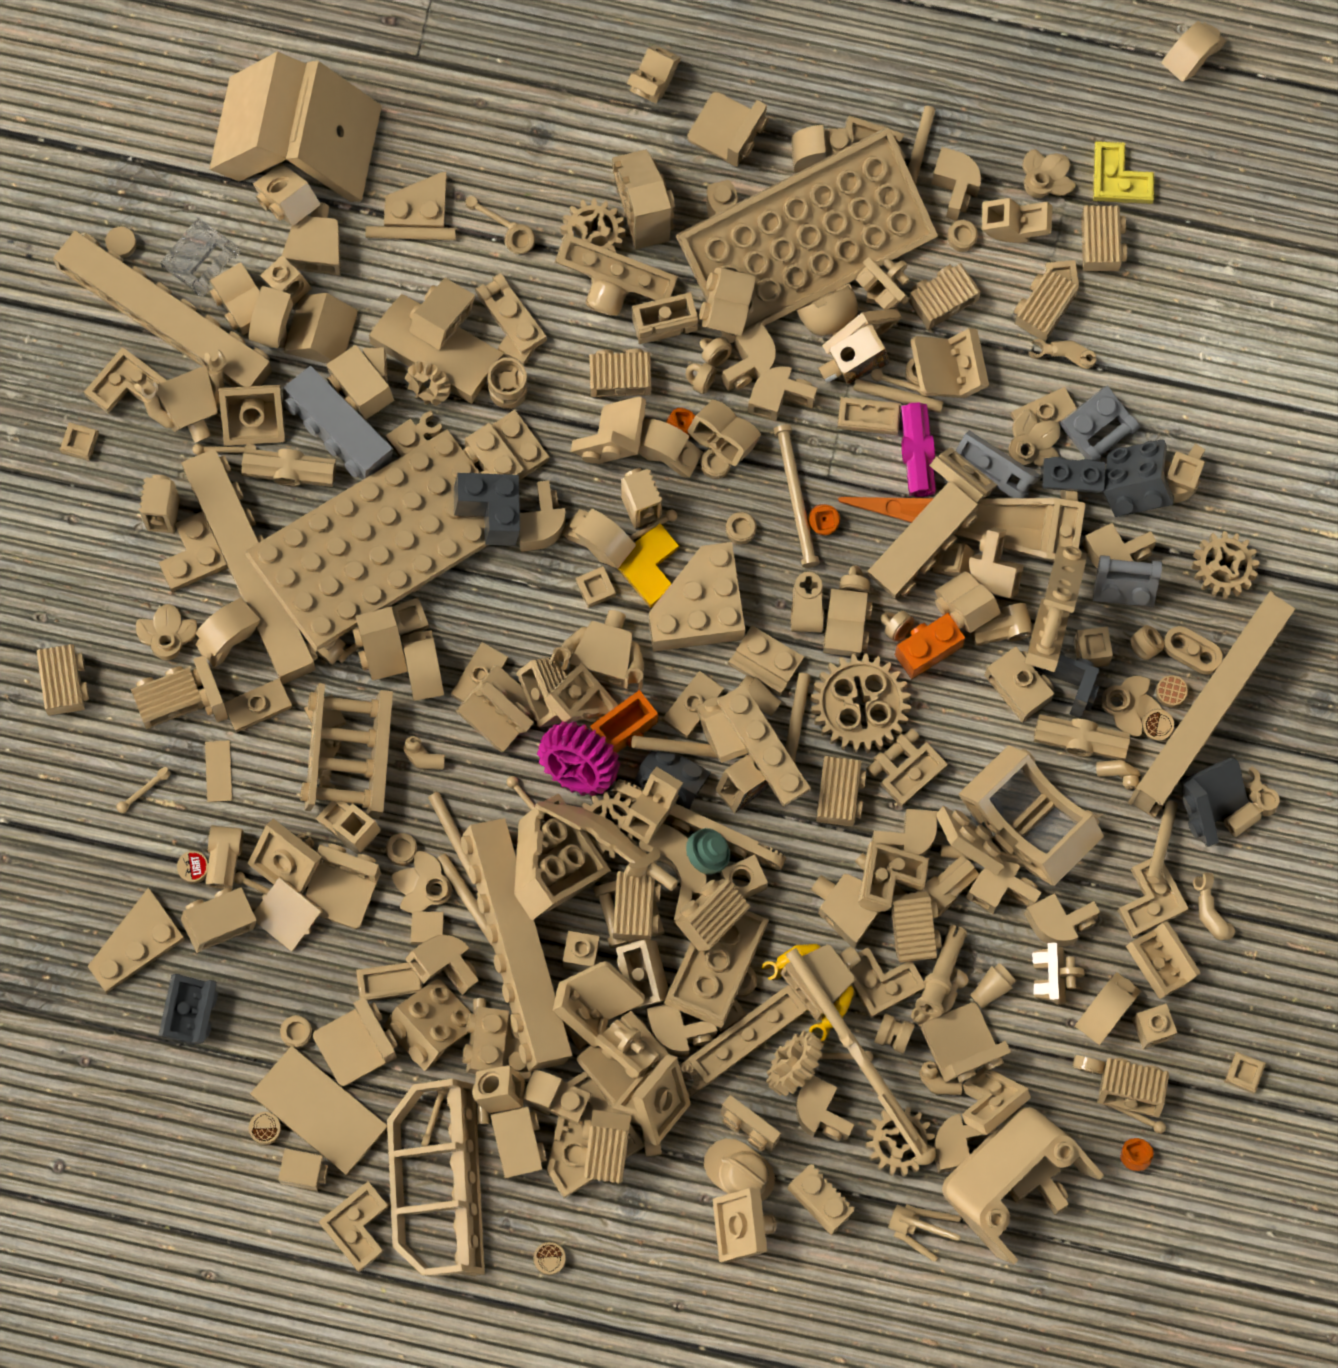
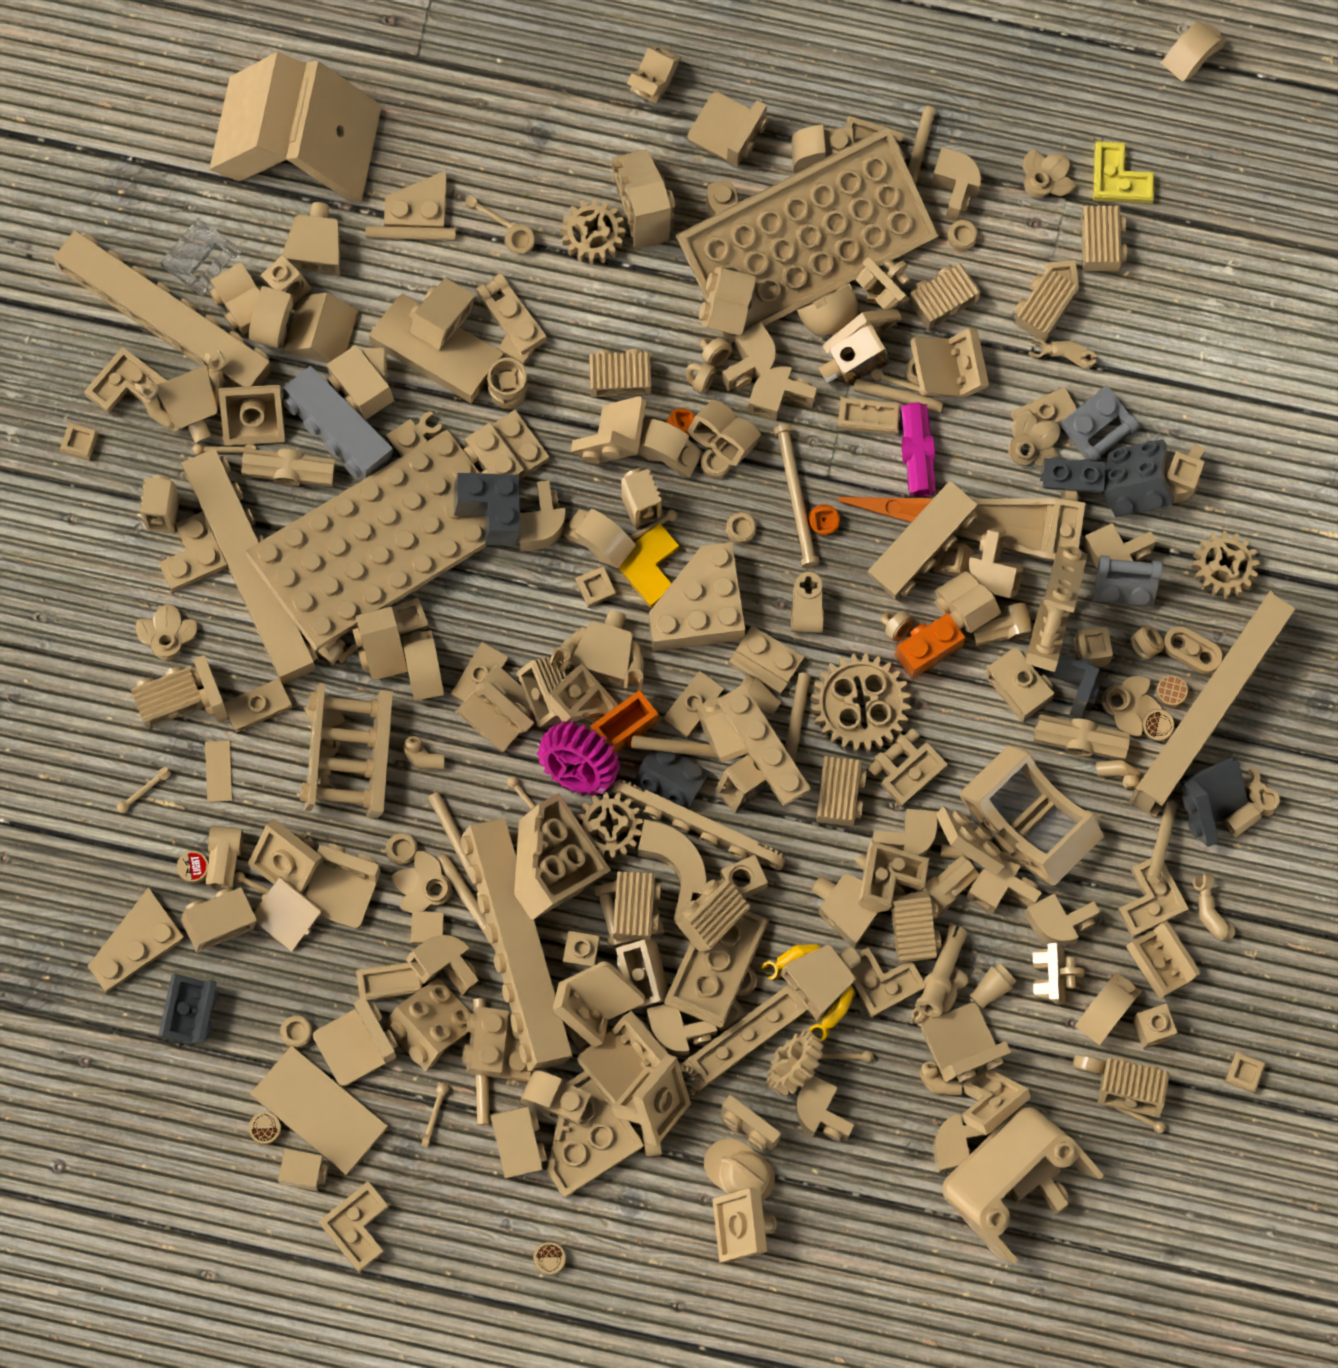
(62, 680): tan brick -> none
(121, 241): tan tile -> none
(225, 629): tan brick -> none
(286, 194): tan brick -> none
(349, 825): tan brick -> none
(439, 386): tan gear -> none
(466, 1173): tan plate -> none
(499, 1089): tan brick -> none
(606, 1147): tan brick -> none
(610, 835): tan sword -> none
(613, 275): tan plate -> none
(627, 1048): tan hips -> none
(652, 805): tan brick -> none
(664, 318): tan brick -> none
(708, 851): sand green plate -> none
(821, 1199): tan brick -> none
(846, 623): tan brick -> none
(855, 581): tan tile -> none
(885, 1138): tan gear -> none
(894, 1033): tan wheel -> none
(906, 1220): tan plant -> none
(923, 1154): tan bar -> none
(963, 475): tan plate -> none
(997, 465): light grey plate -> none
(1015, 223): tan brick -> none
(1136, 1154): orange tile -> none

